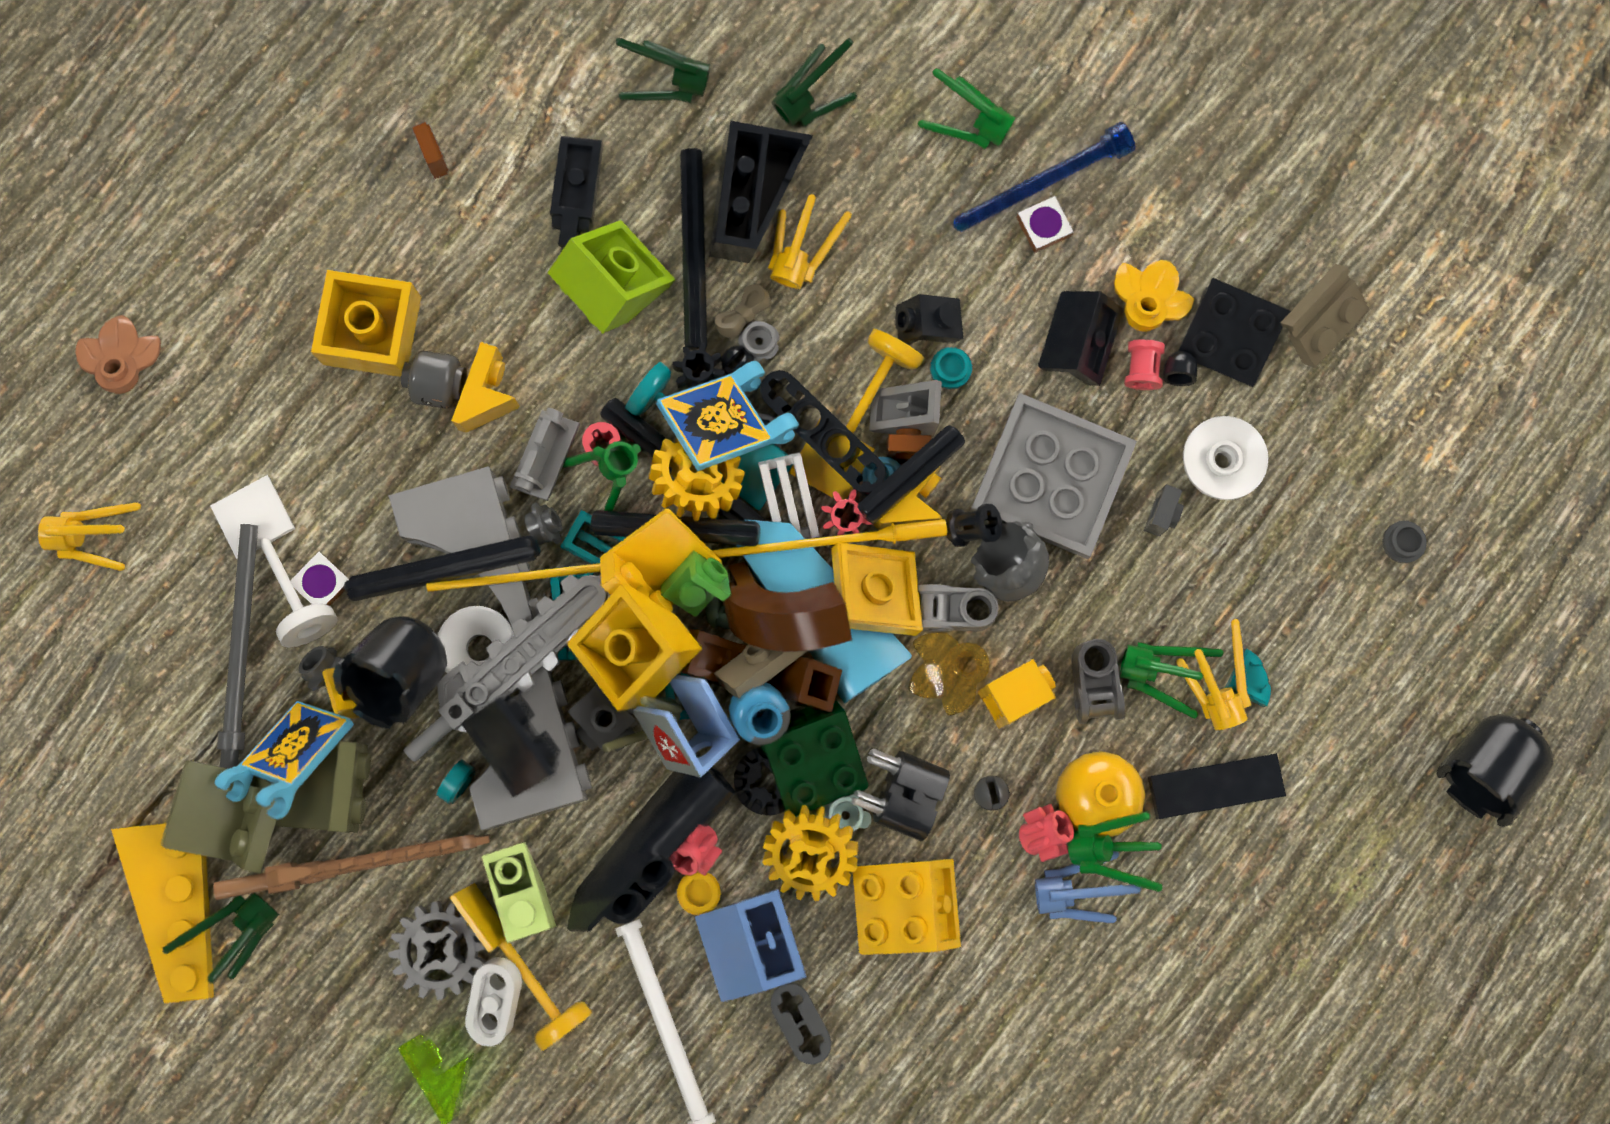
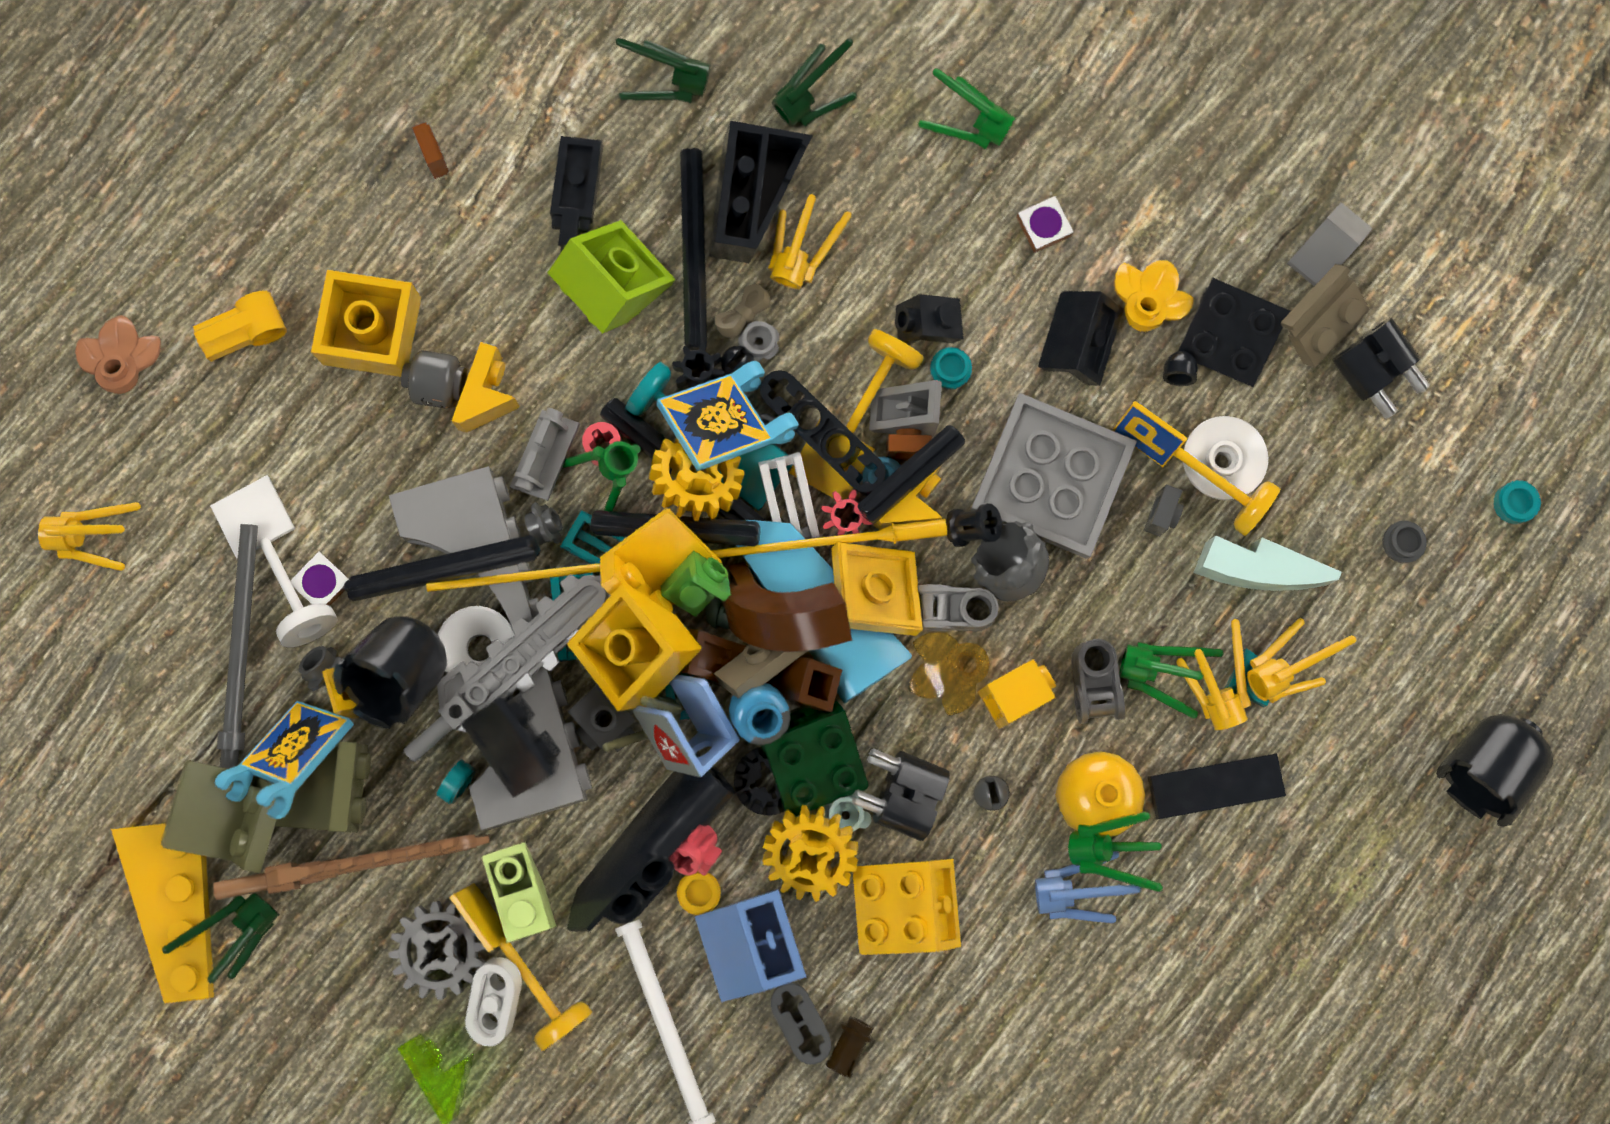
(251, 322): none -> yellow piece
(850, 1046): none -> dark brown pin
(1046, 832): coral gear -> none
(1114, 143): clear blue piece -> none
(1145, 364): coral bush -> none
(1162, 442): none -> yellow piece
(1262, 566): none -> light aqua slope
(1272, 678): none -> yellow plant
(1330, 244): none -> light grey slope
(1376, 361): none -> black piece
(1517, 502): none -> teal tile

